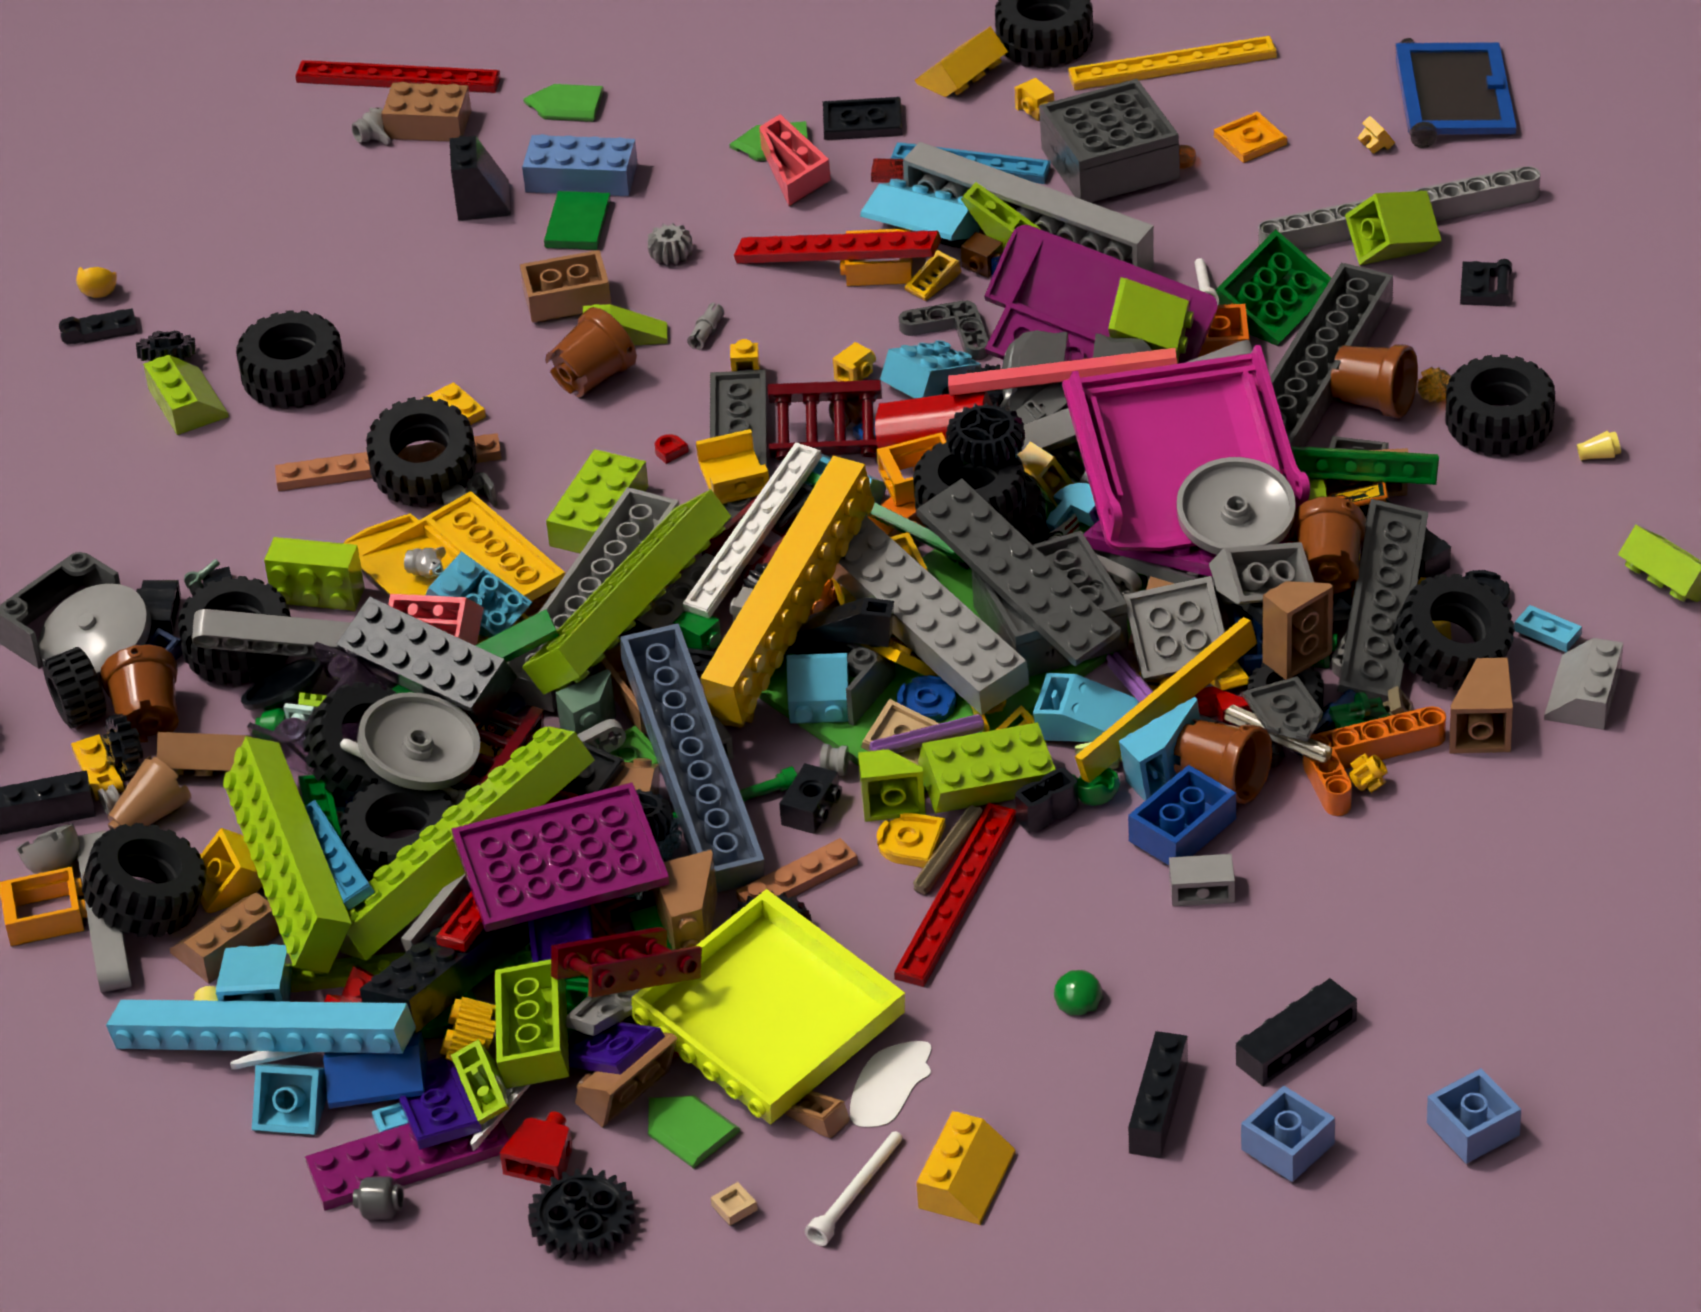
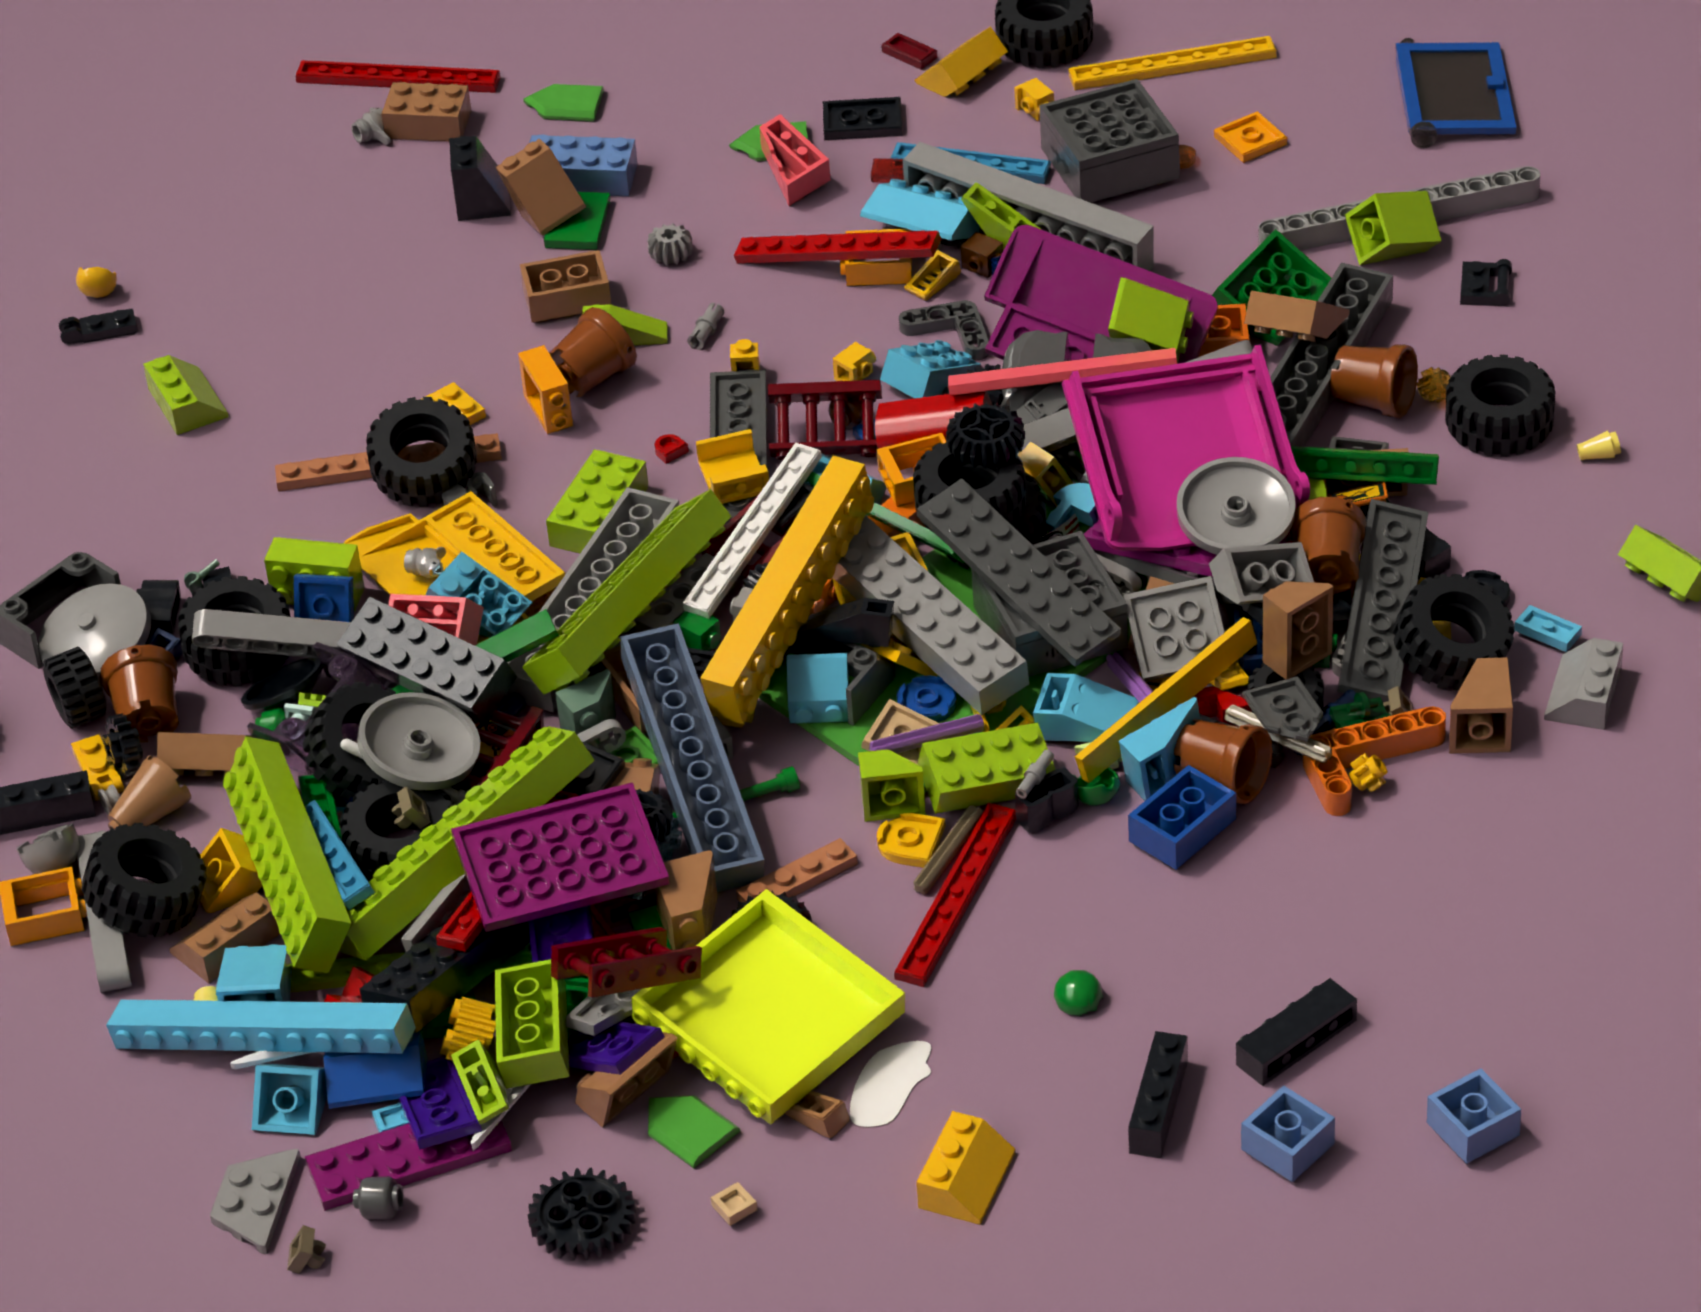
(165, 344): black gear -> none
(254, 1197): none -> light grey wing
(290, 359): black tyre -> none
(304, 1251): none -> dark tan tile
(323, 597): none -> blue tile
(410, 809): none -> dark tan tile
(538, 1149): red torso -> none
(540, 187): none -> medium nougat slope
(545, 389): none -> light orange window
(810, 798): black brick -> none
(822, 1228): white piece -> none
(835, 758): light grey wheel -> none
(909, 51): none -> dark red tile
(1034, 774): none -> light grey bar
(1201, 880): light grey brick -> none
(1203, 280): white piece -> none
(1292, 316): none -> medium nougat slope
(1375, 136): yellow tile -> none

